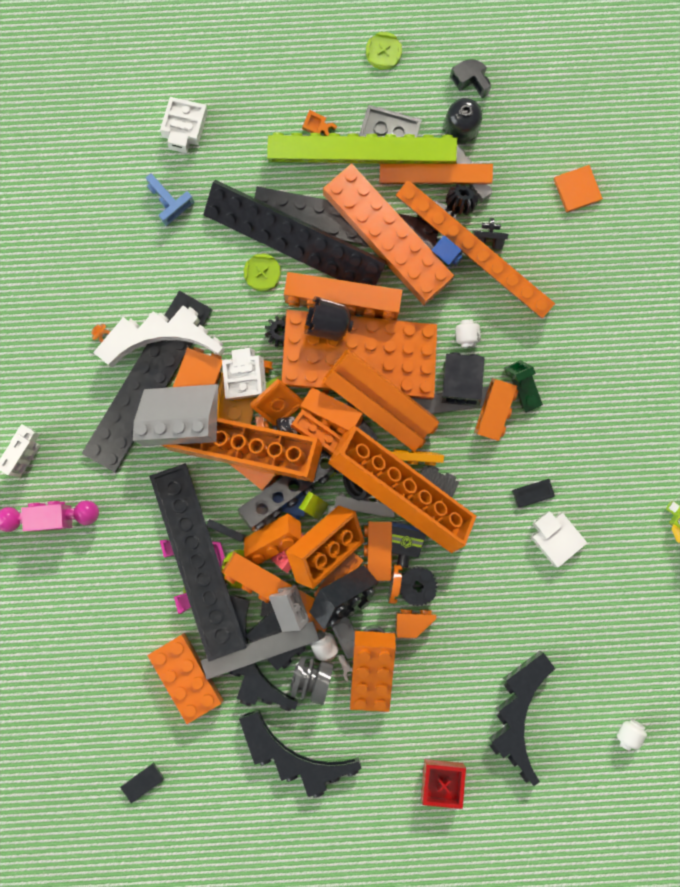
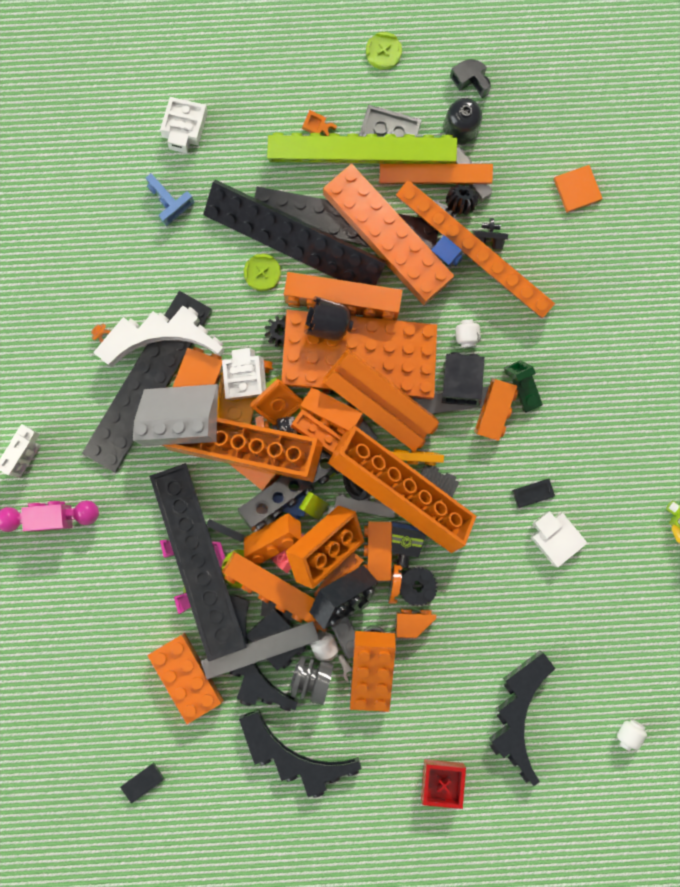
(289, 609): light grey hinge -> none

